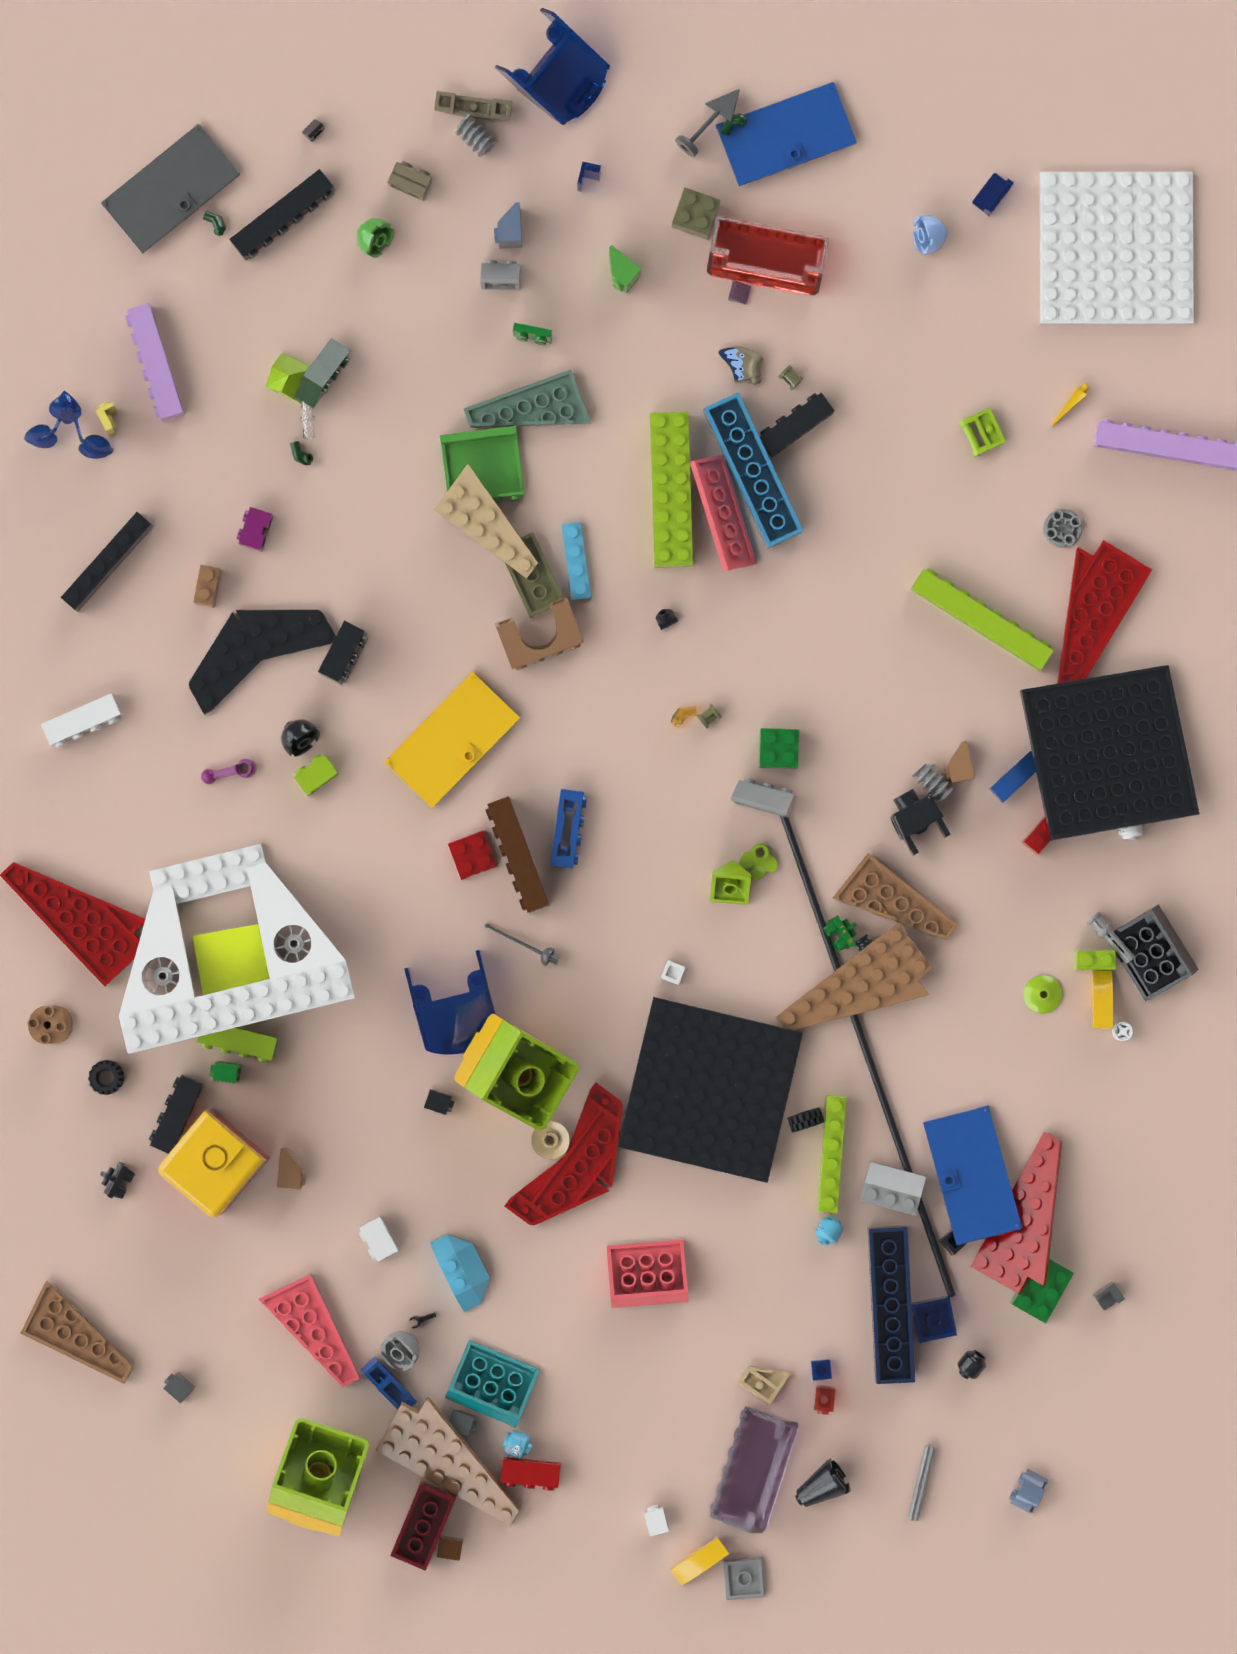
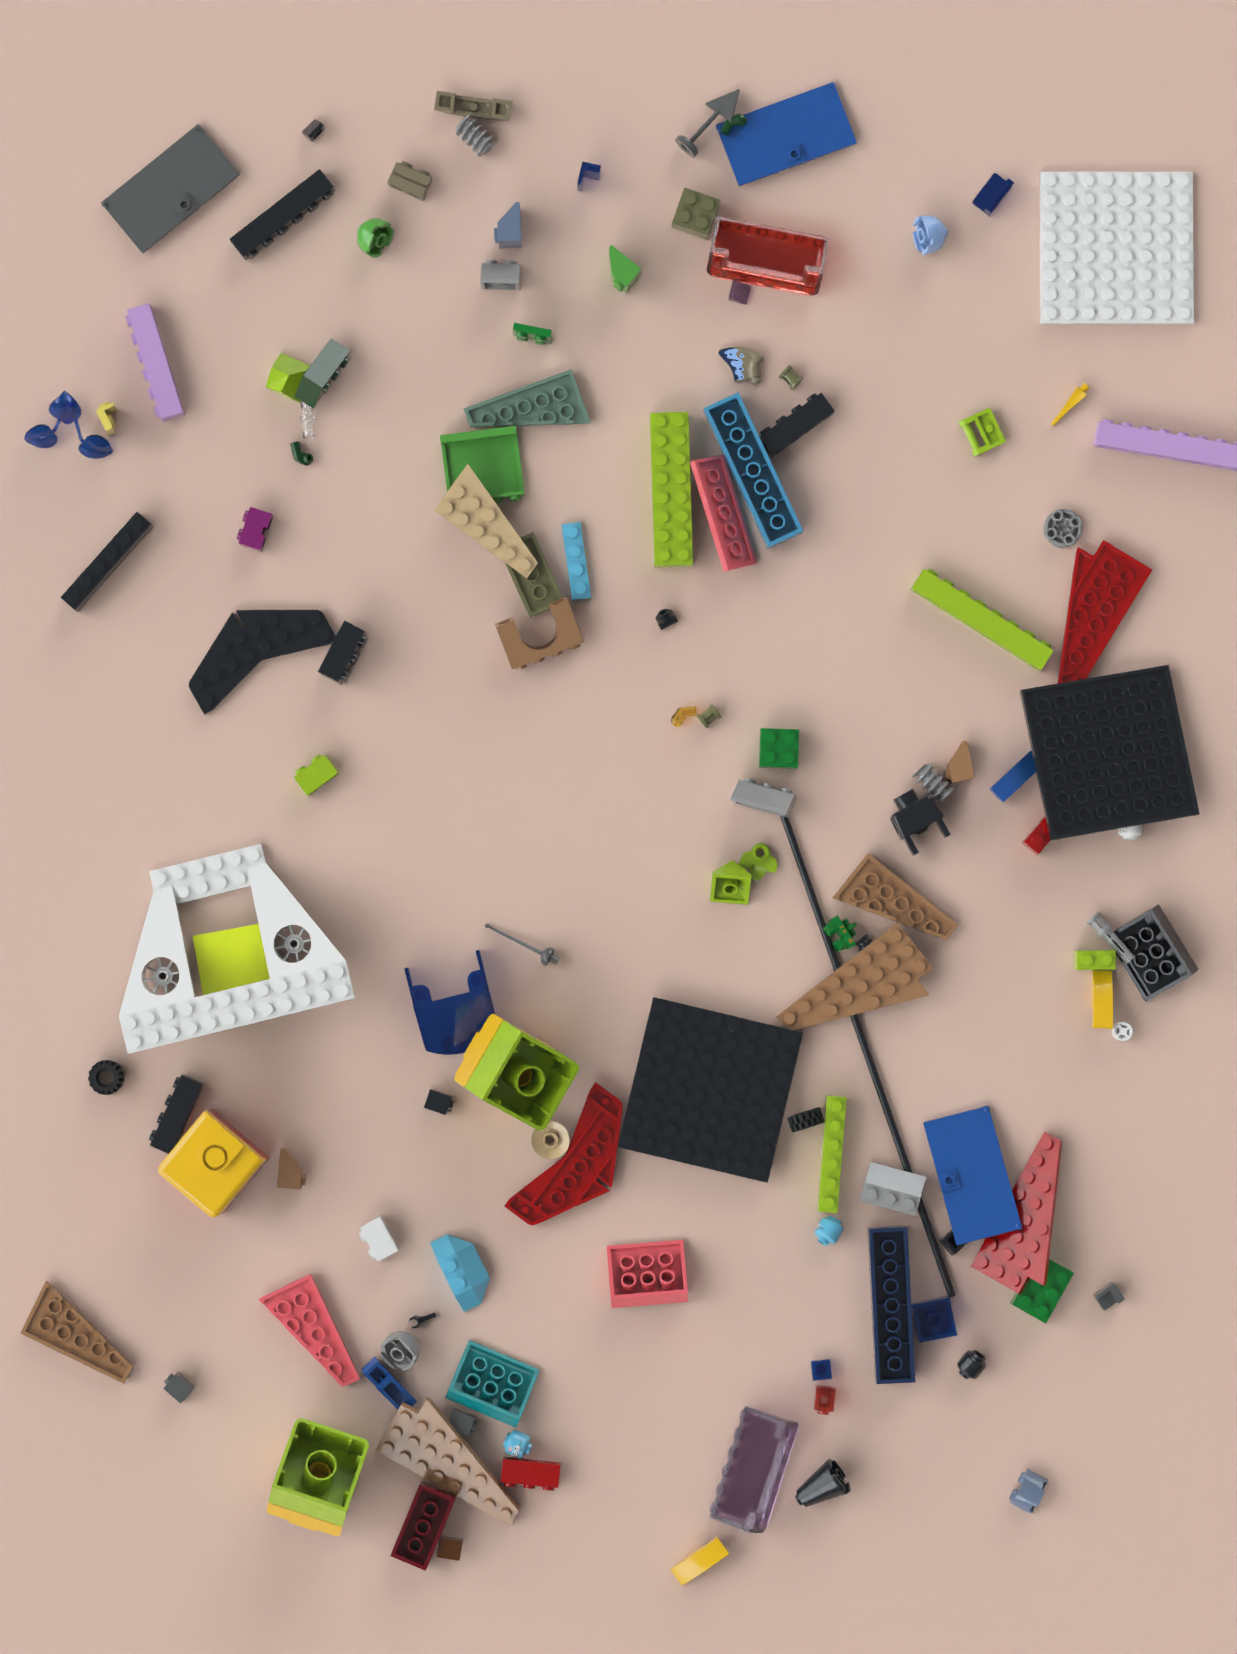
(60, 1022): medium nougat piece -> none
(81, 720): white brick -> none
(90, 928): red wing -> none
(113, 1188): black hips -> none
(207, 586): medium nougat brick -> none
(209, 776): magenta piece -> none
(217, 221): dark green arm -> none
(225, 1072): green brick -> none
(242, 1041): lime brick -> none
(298, 737): black cylinder -> none
(452, 740): yellow door -> none
(472, 855): red plate -> none
(518, 855): reddish brown brick -> none
(566, 76): clear blue windscreen -> none
(575, 838): blue brick -> none
(656, 1520): white brick -> none
(672, 972): white plate -> none
(744, 1578): light grey tile -> none
(763, 1382): tan wing -> none
(921, 1483): light grey axle -> none
(1035, 1001): lime dish -> none

